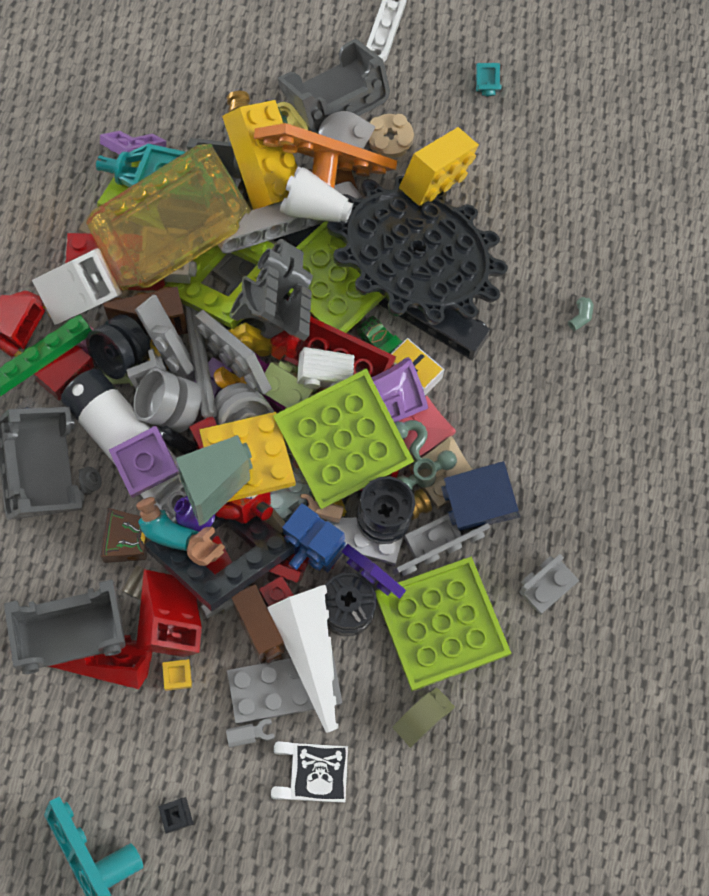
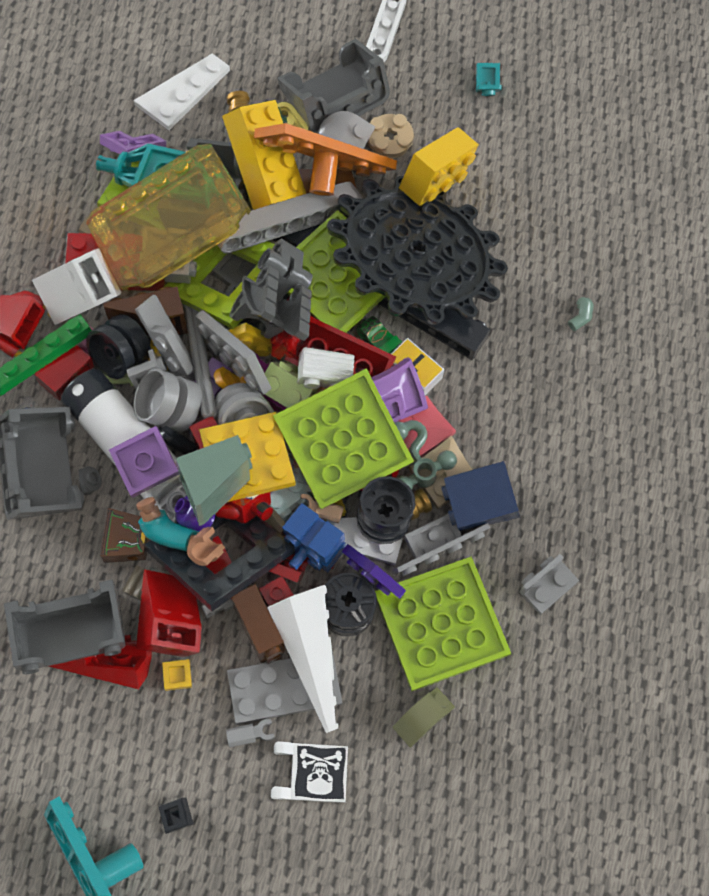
(182, 92): none -> white wing
(314, 199): white cone -> none

